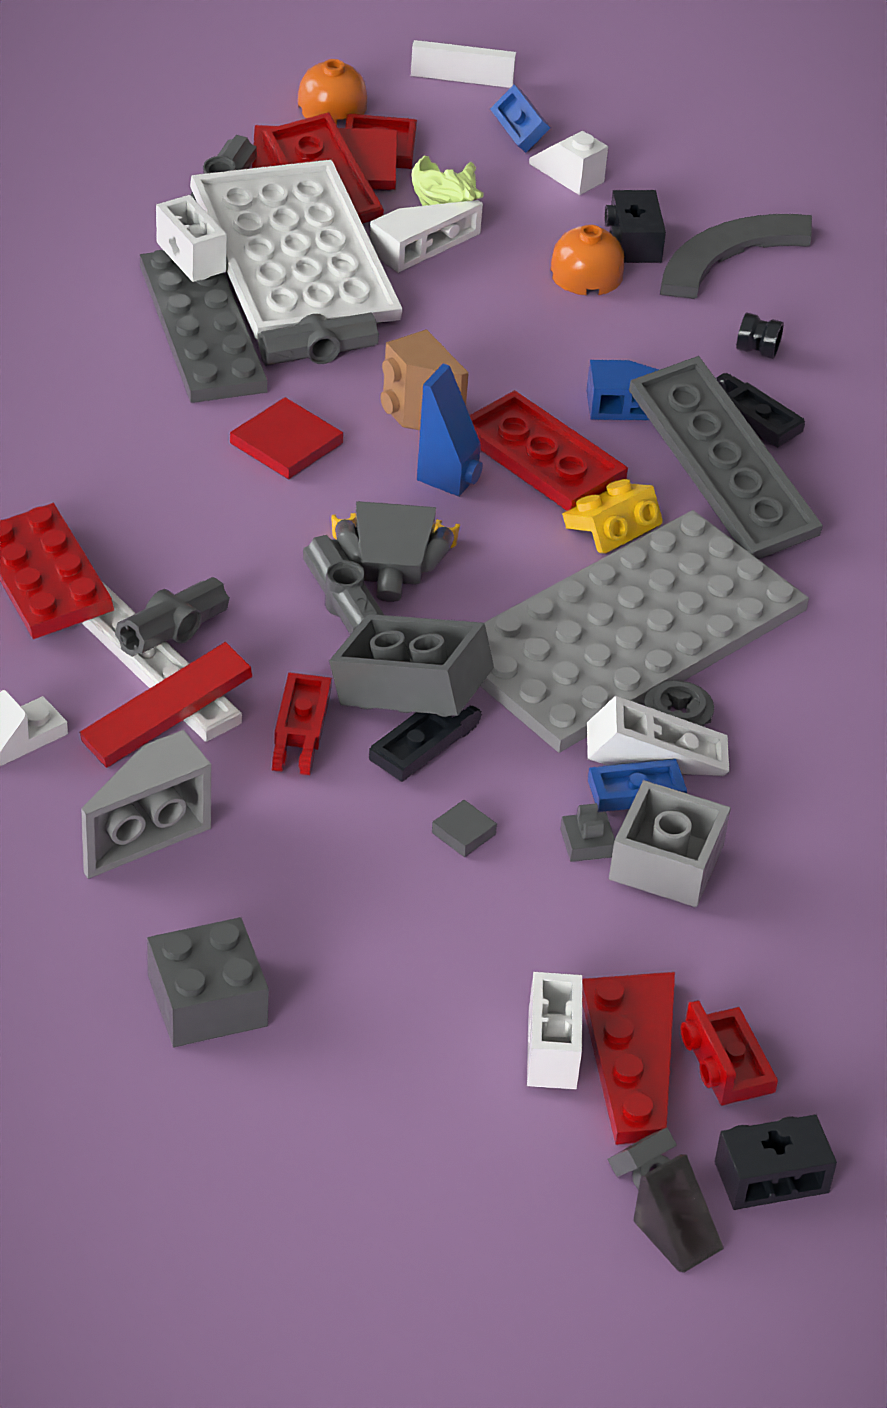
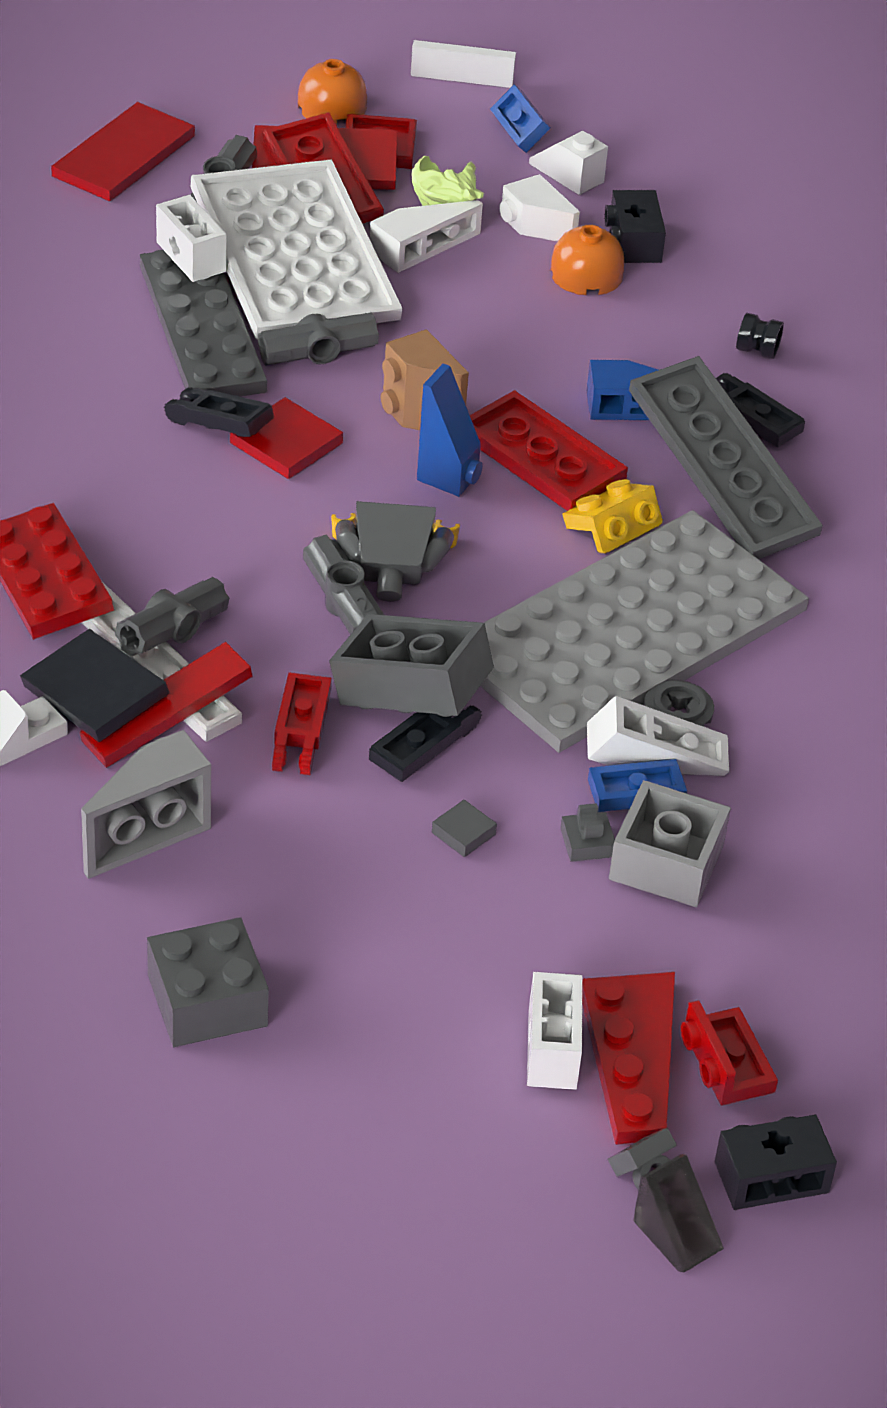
(95, 684): none -> black tile
(123, 151): none -> red tile
(219, 411): none -> black hinge
(537, 209): none -> white slope
(696, 256): dark grey tile -> none

